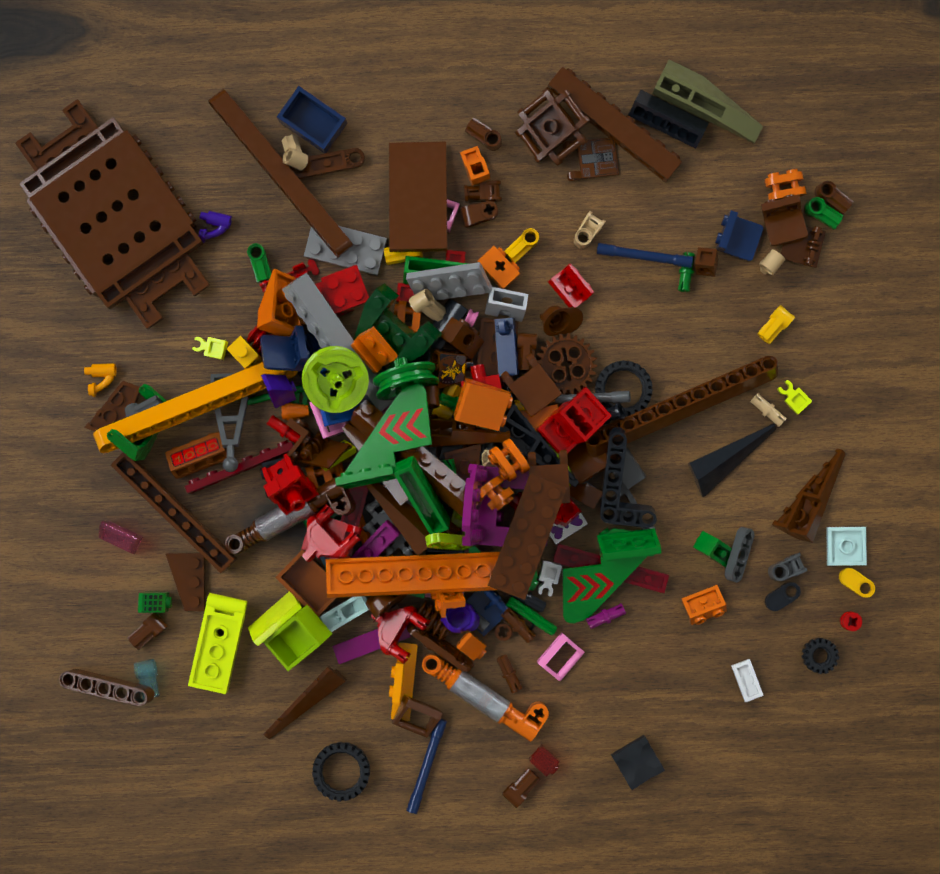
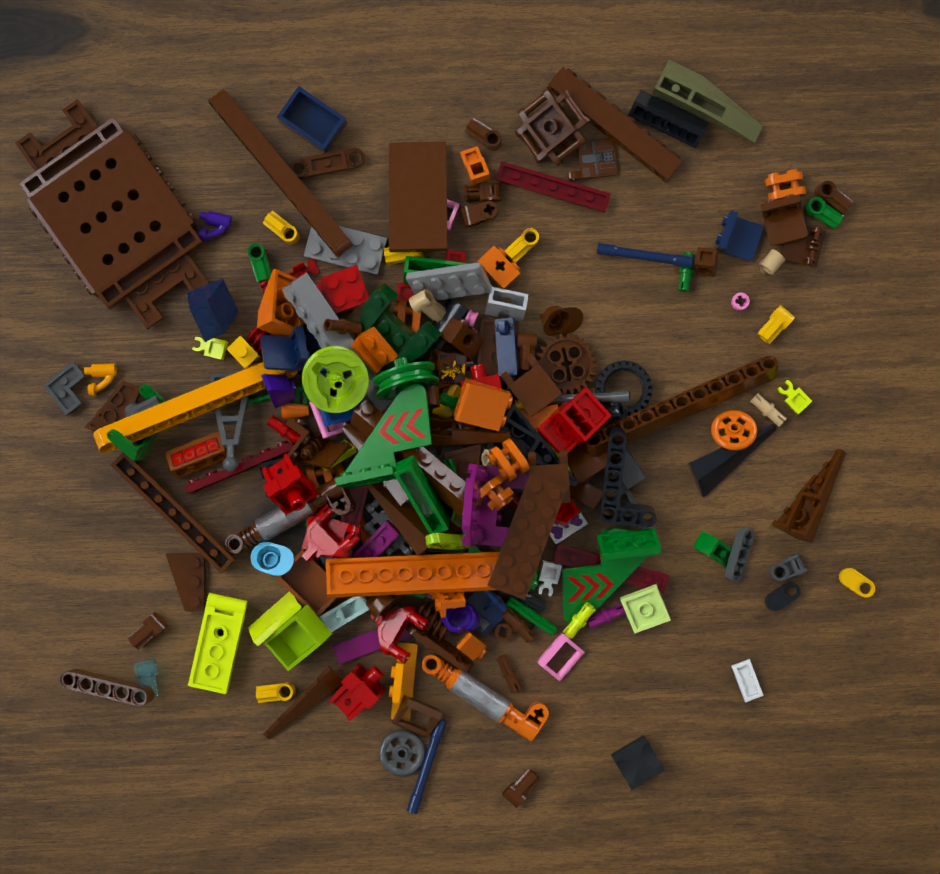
(61, 387): none -> dark grey plate
(119, 536): clear pink tile -> none
(154, 602): green slope -> none
(212, 308): none -> dark blue slope
(272, 558): none -> medium azure piece
(273, 692): none -> yellow piece
(281, 227): none -> yellow piece
(293, 154): tan piece -> none
(330, 792): black tyre -> none
(342, 326): none -> reddish brown pin
(359, 690): none -> red piece
(391, 765): none -> dark grey plate
(544, 761): clear red brick -> none
(553, 187): none -> dark red plate
(571, 286): red bracket -> none
(579, 620): none -> neon yellow pin
(590, 228): tan piece -> none
(645, 608): none -> yellowish green plate
(704, 605): orange bracket -> none
(734, 415): none -> orange plate
(737, 306): none -> bright pink bush
(831, 660): black tyre -> none
(846, 546): light aqua tile -> none
(847, 620): red wheel -> none

